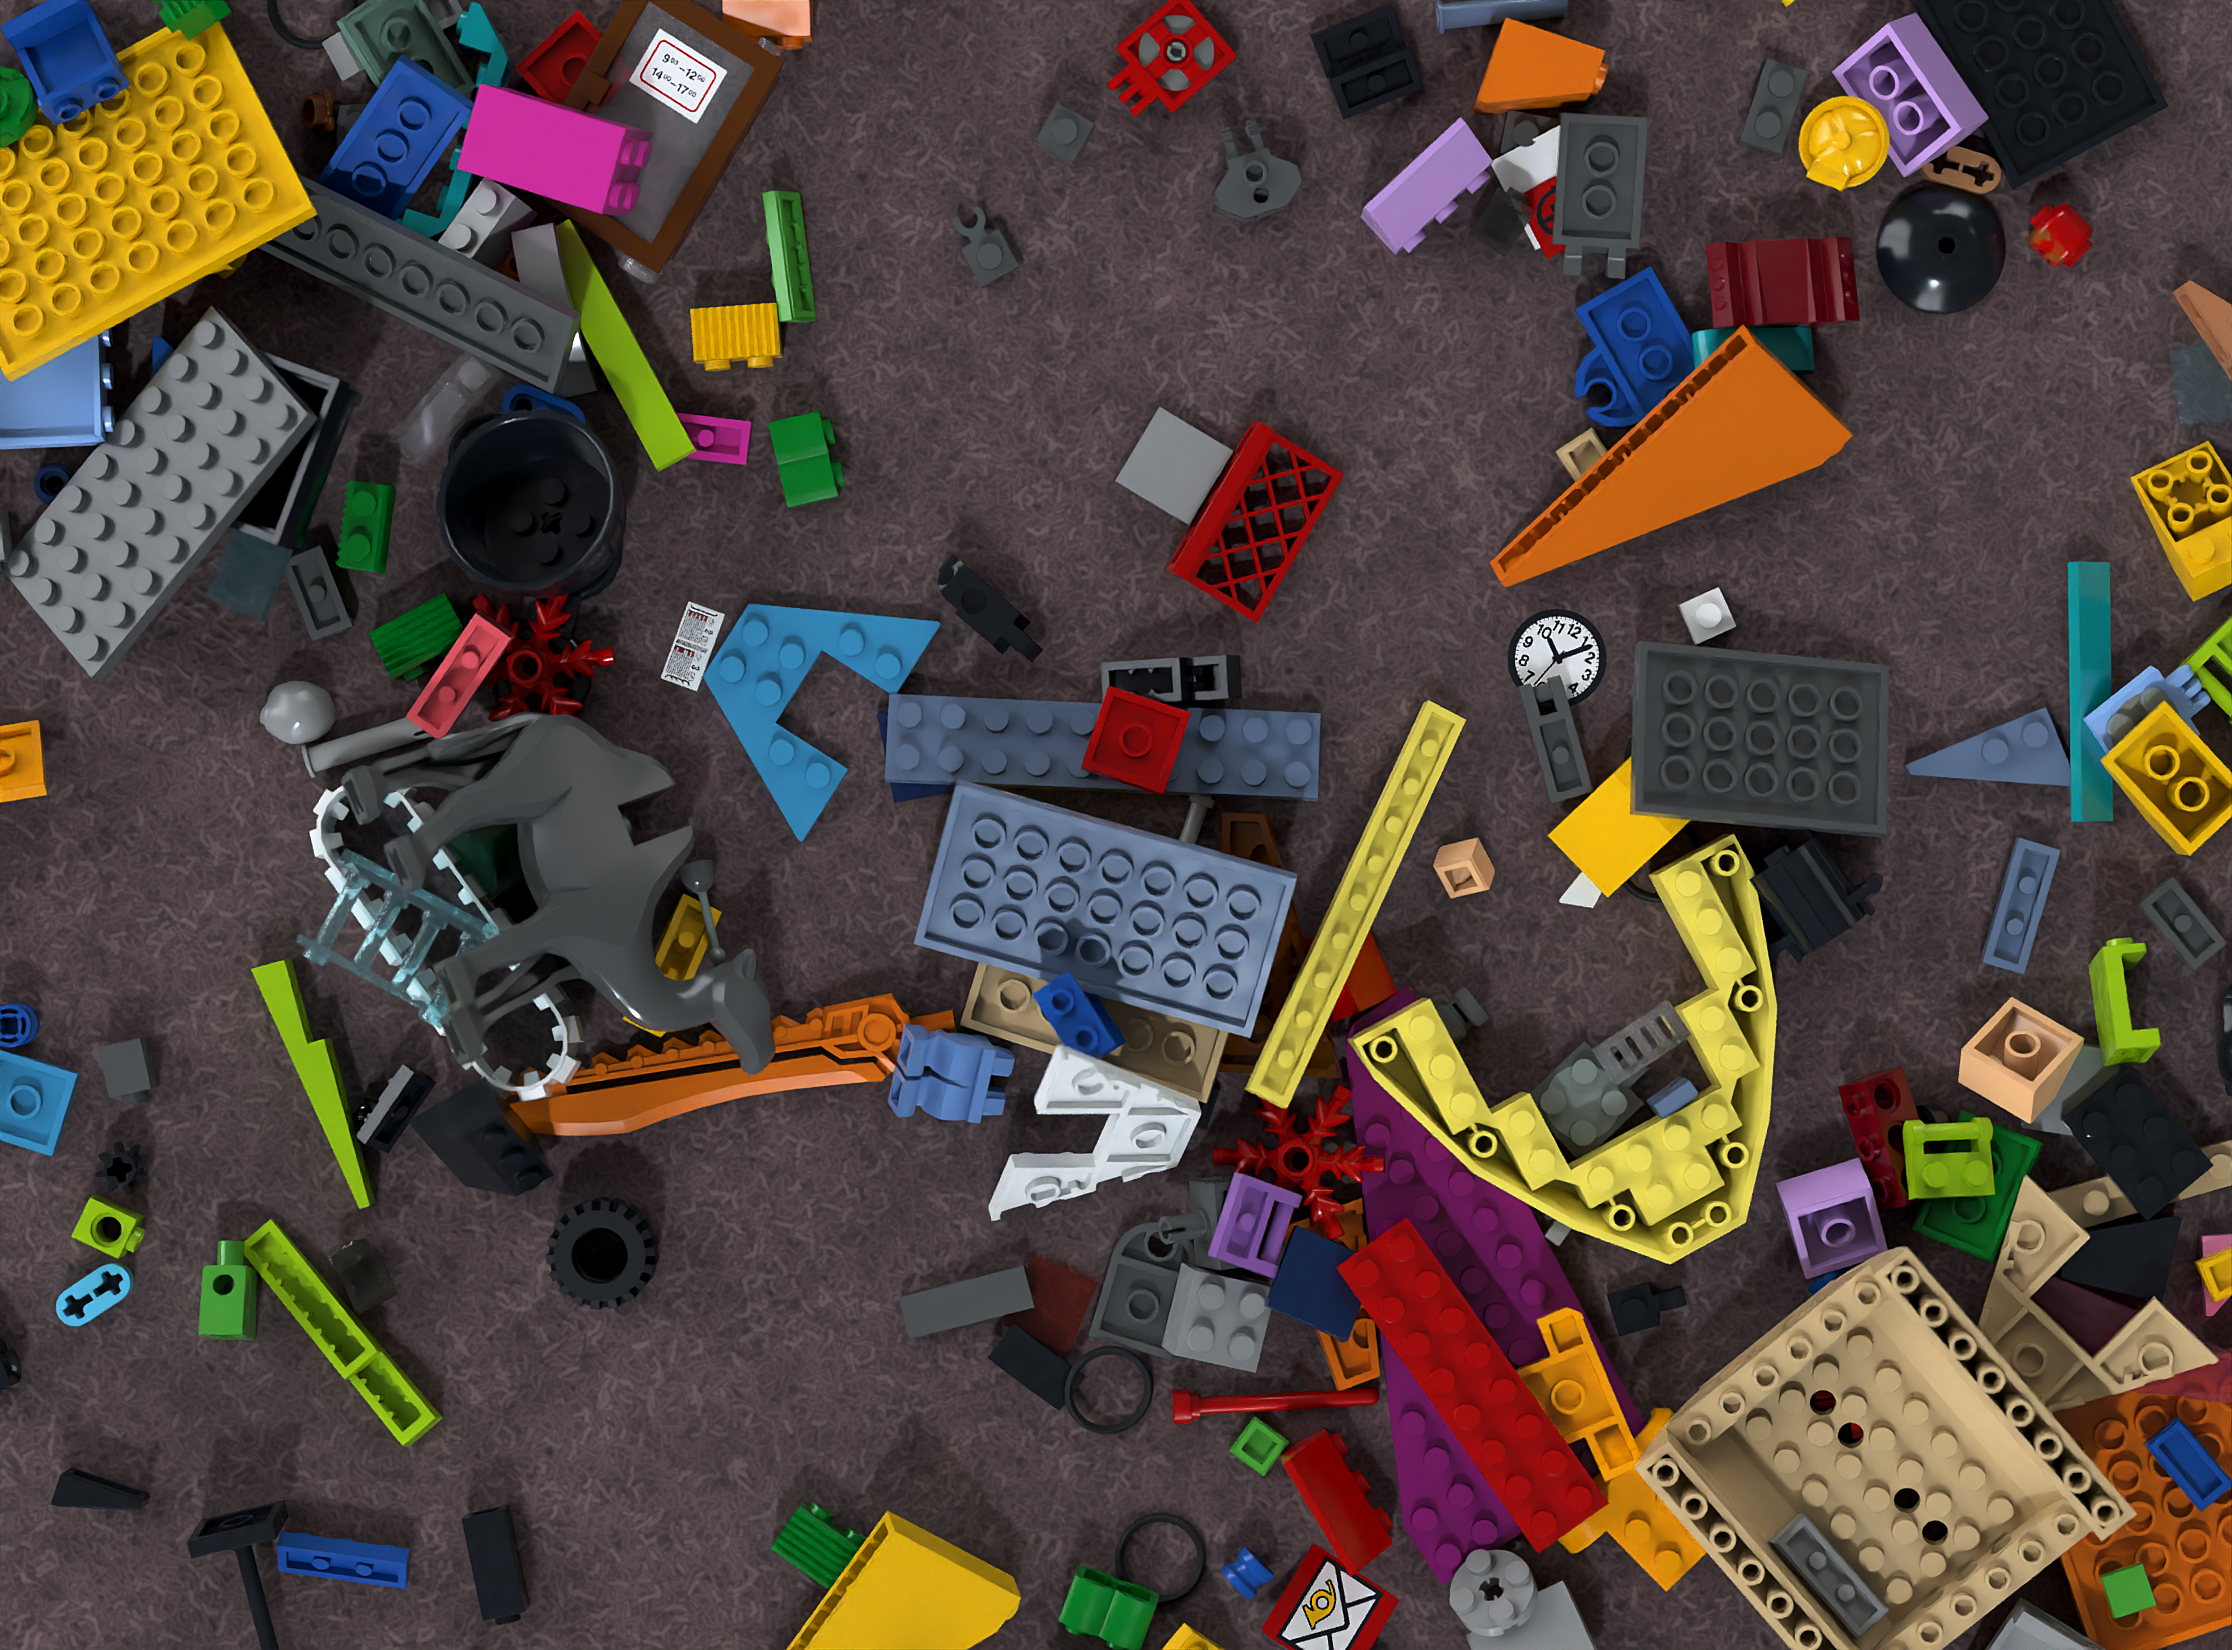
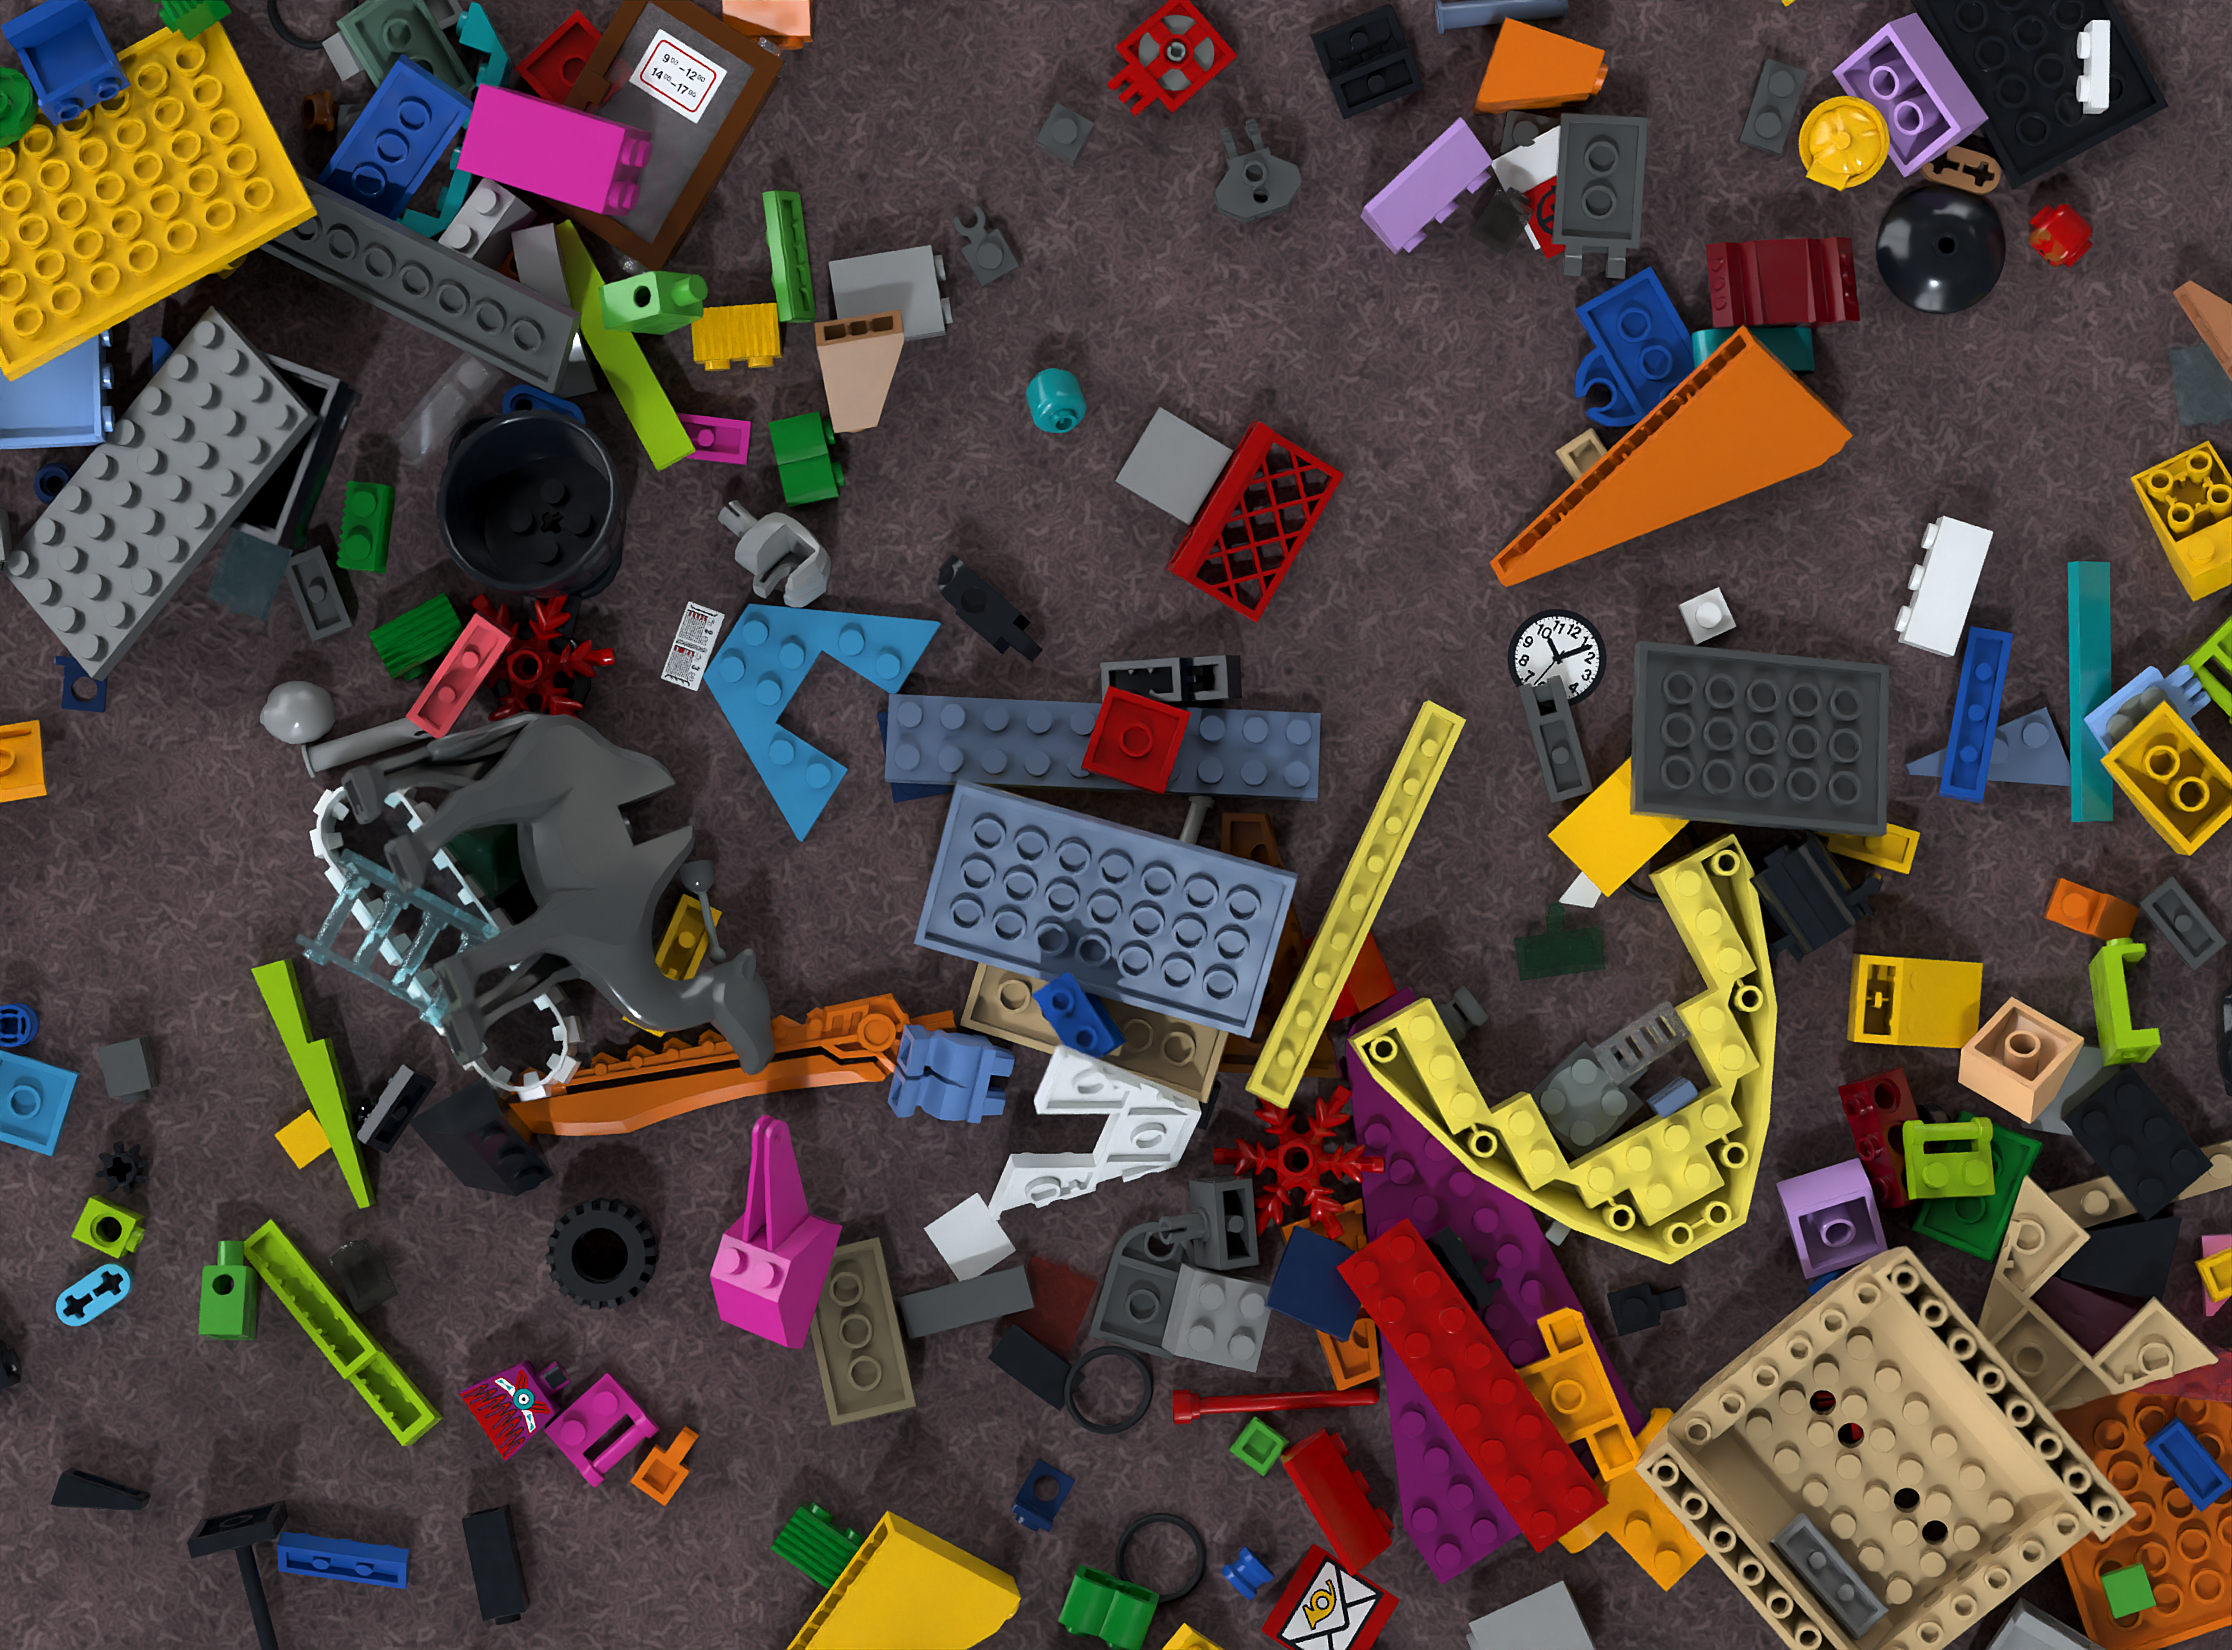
(72, 672): none -> dark blue bracket
(304, 1139): none -> yellow tile
(515, 1403): none -> torso
(591, 1418): none -> dark pink plate
(664, 1470): none -> orange plate
(672, 305): none -> bright green torso
(776, 549): none -> light grey piece
(777, 1251): none -> dark pink slope
(858, 366): none -> medium nougat slope
(861, 1338): none -> dark tan hinge
(894, 282): none -> light grey brick
(970, 1239): none -> white sticker
(1036, 1512): none -> dark blue bracket
(1055, 400): none -> teal head
(1245, 1221): medium lavender plate -> none
(1458, 1264): none -> black plate
(1464, 868): light nougat slope -> none
(1480, 1573): light grey plate -> none
(1559, 949): none -> clear green plate
(1891, 851): none -> yellow plate
(1913, 1001): none -> yellow slope
(1943, 586): none -> white brick
(1976, 714): none -> blue plate
(2020, 905): sand blue plate -> none
(2090, 911): none -> orange slope
(2095, 49): none -> white plate

